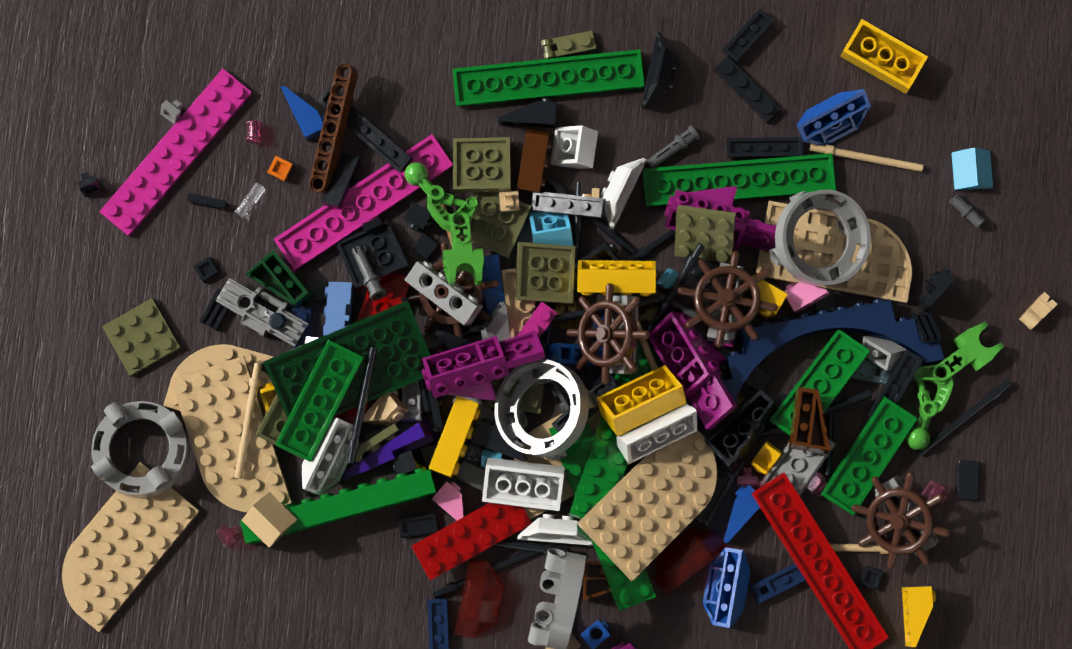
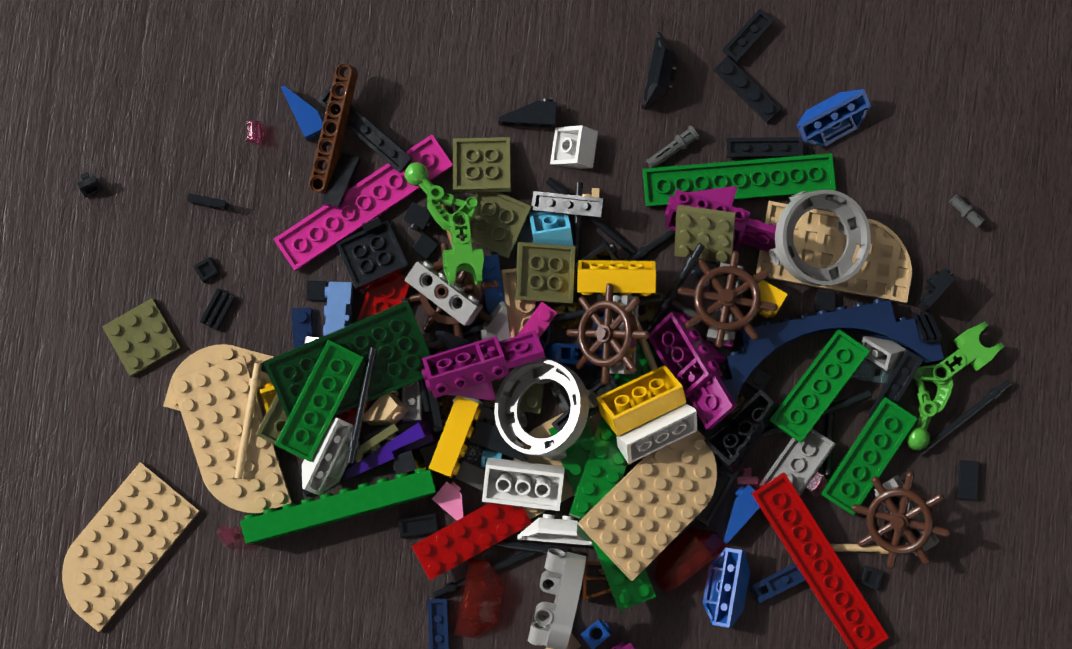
(157, 479): light grey piece -> none
(171, 111): light grey tile -> none
(175, 152): dark pink plate -> none
(250, 200): clear axle -> none
(259, 318): light grey piece -> none
(269, 519): tan slope -> none
(280, 168): orange plate -> none
(280, 278): dark green wedge -> none
(371, 280): dark grey pin -> none
(509, 201): tan tile -> none
(534, 160): reddish brown wedge -> none
(548, 78): green plate -> none
(569, 45): olive plate -> none
(620, 188): white wedge -> none
(667, 279): medium azure tile -> none
(765, 458): yellow bracket -> none
(804, 295): bright pink slope -> none
(808, 424): reddish brown wedge -> none
(866, 157): tan bar -> none
(884, 56): yellow brick -> none
(916, 610): yellow slope -> none
(932, 490): clear pink tile -> none
(972, 169): medium azure slope -> none
(1037, 310): tan leg -> none

